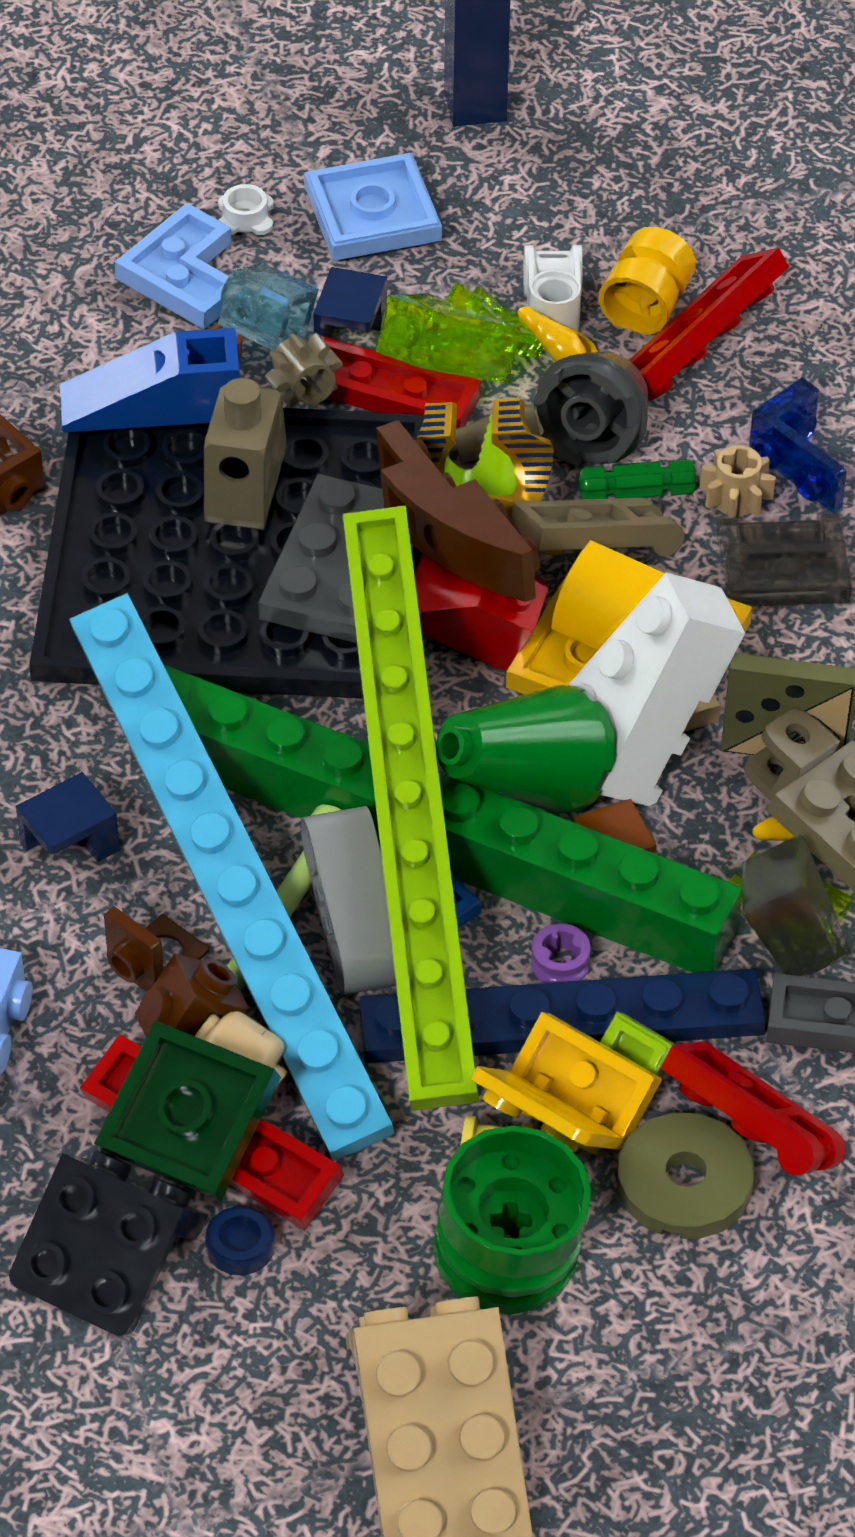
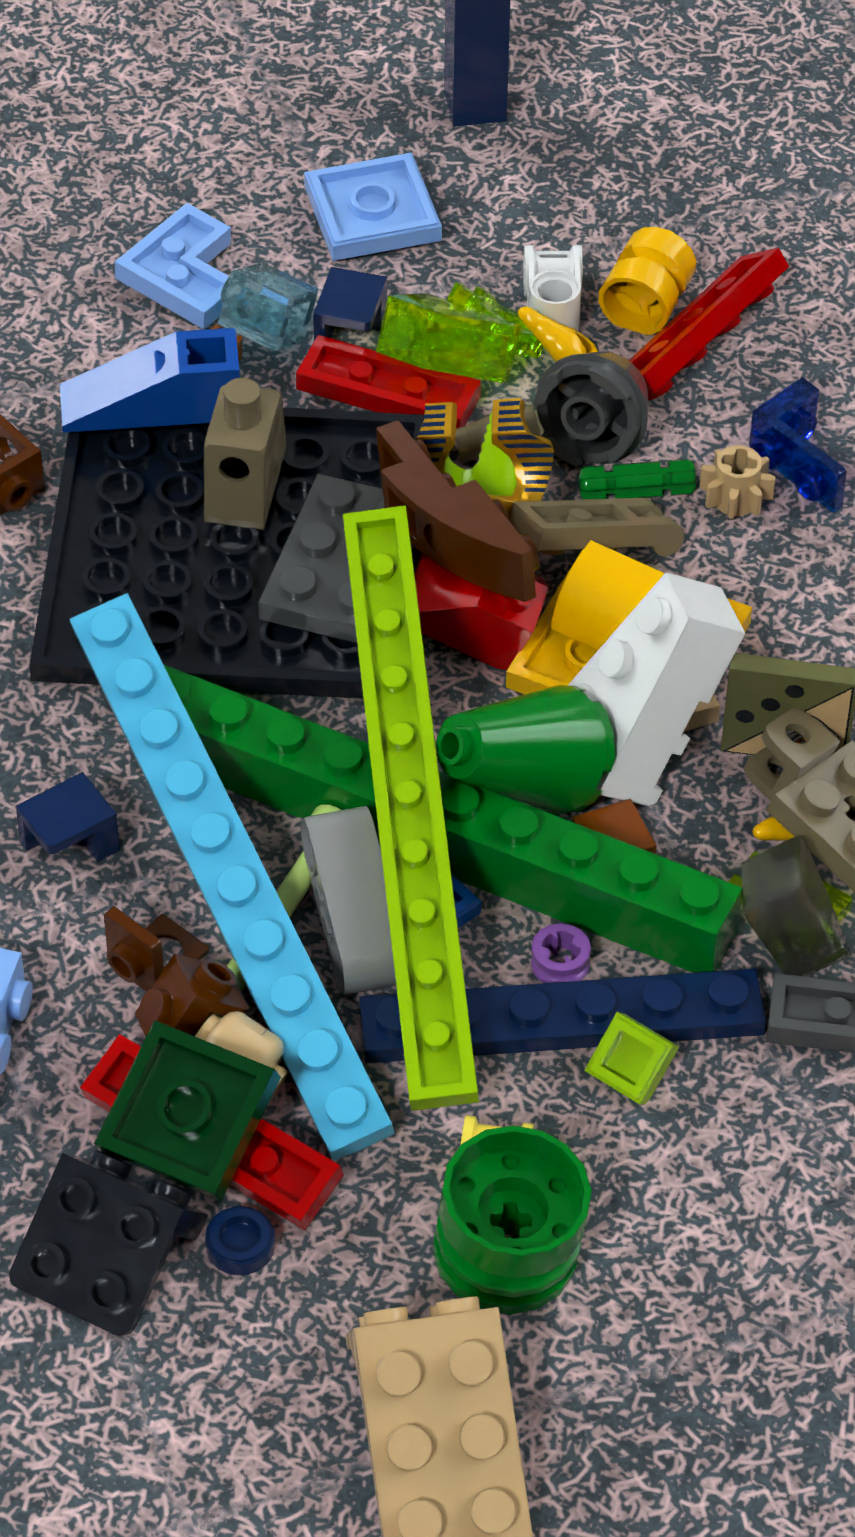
(246, 209): white plate -> none
(303, 370): dark tan gear -> none
(573, 1086): yellow bracket -> none
(679, 1209): olive tile -> none
(755, 1108): red plate -> none
(785, 561): clear smoke plate -> none

